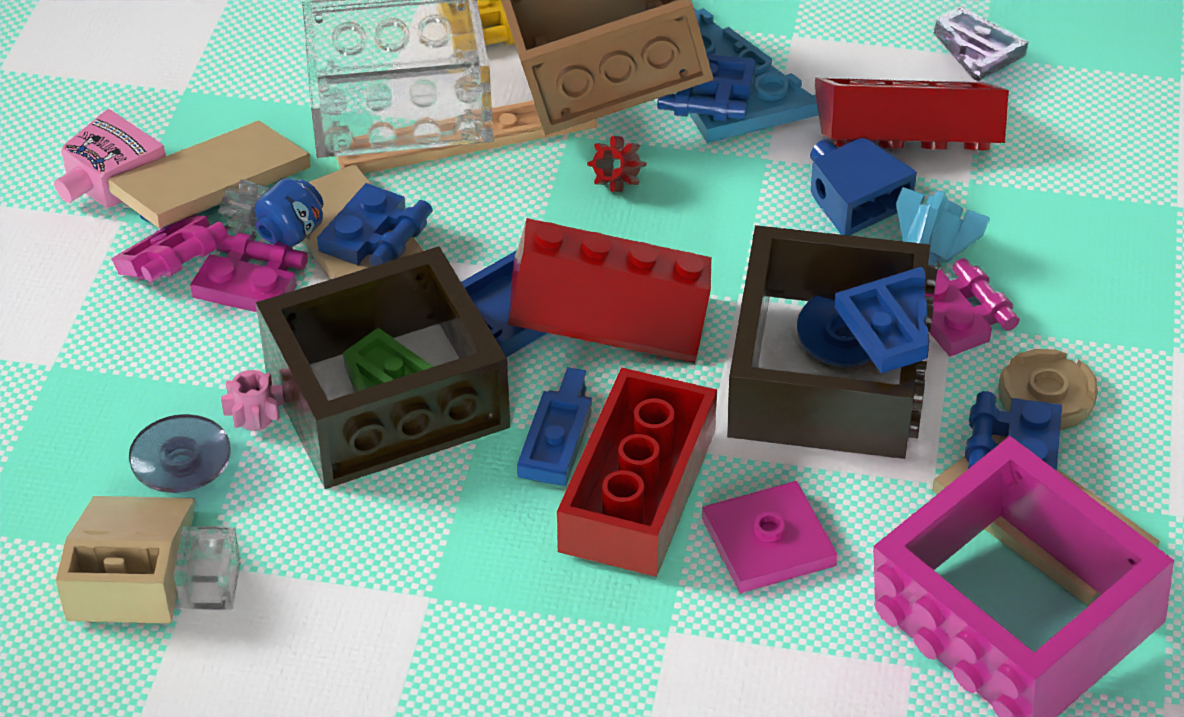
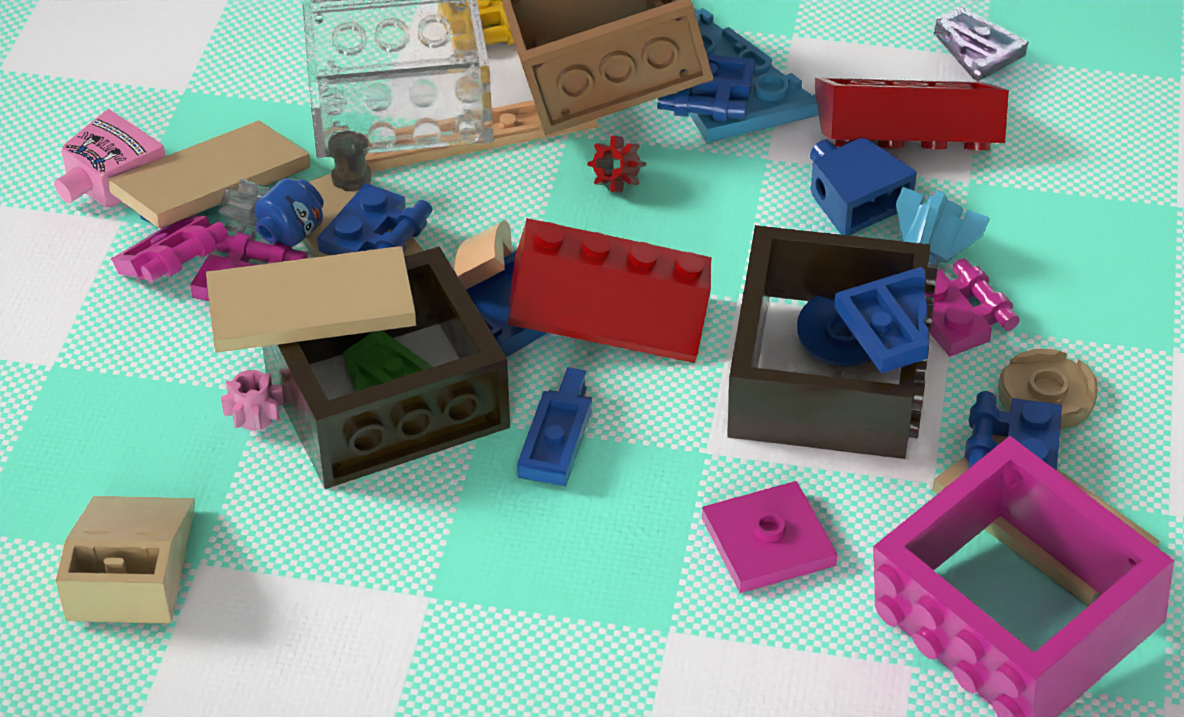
(179, 453): dish -> none
(207, 567): clear brick -> none
(309, 299): none -> tan tile
(349, 155): none -> clear smoke bush
(483, 254): none -> light nougat slope
(637, 472): red brick -> none

